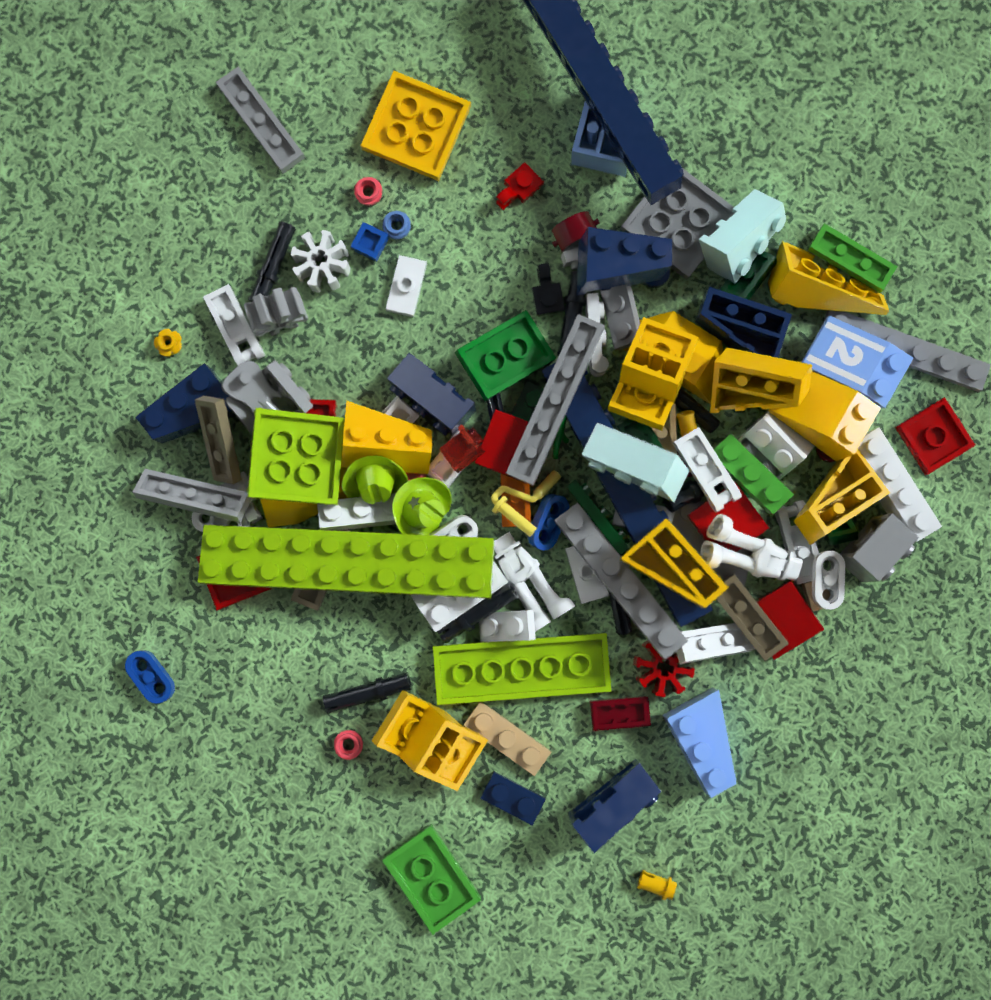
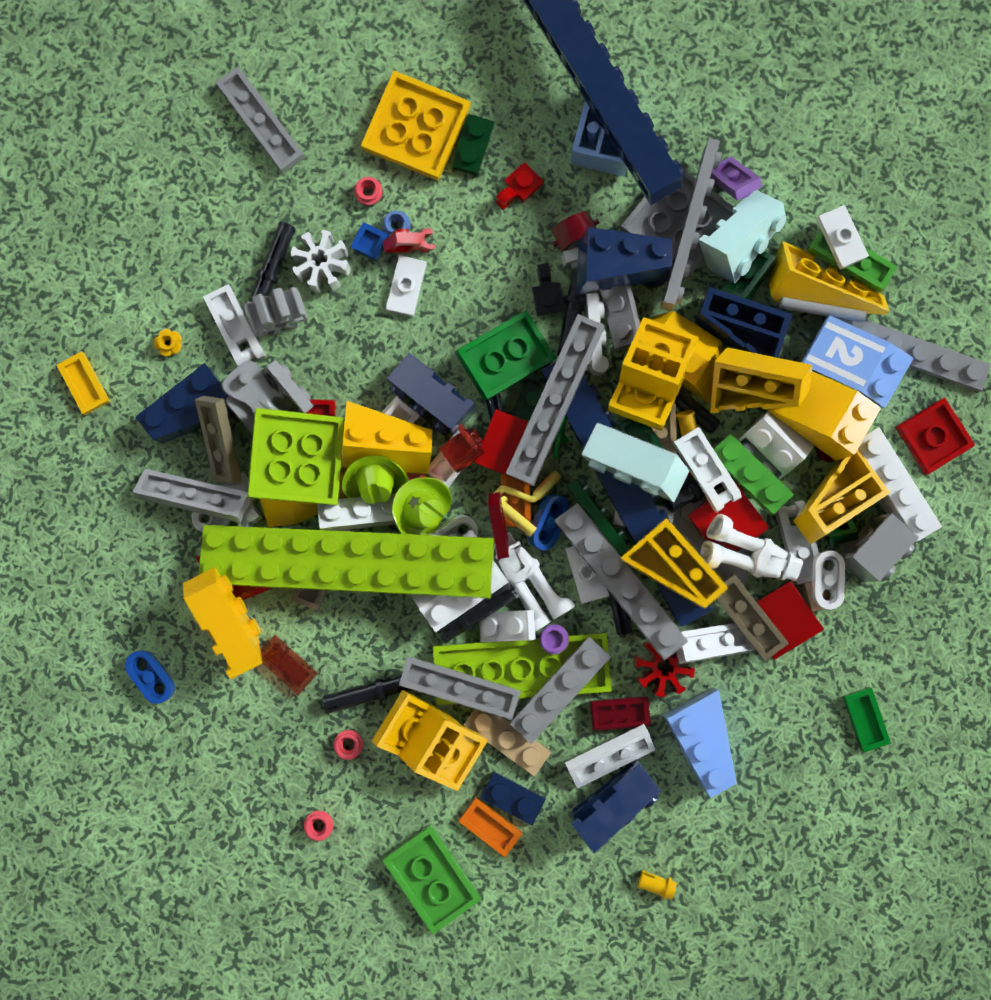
(83, 383): none -> yellow tile
(224, 620): none -> yellow wedge
(287, 665): none -> clear red tile
(318, 835): none -> coral plate
(405, 242): none -> red plate
(459, 687): none -> light grey plate
(473, 145): none -> dark green plate
(490, 826): none -> orange tile
(498, 525): none -> dark red tile
(553, 639): none -> medium lavender tile
(560, 689): none -> light grey plate
(610, 756): none -> white plate
(695, 214): none -> light grey plate
(735, 178): none -> medium lavender plate
(822, 309): none -> light grey bar
(842, 237): none -> white plate
(866, 719): none -> green tile

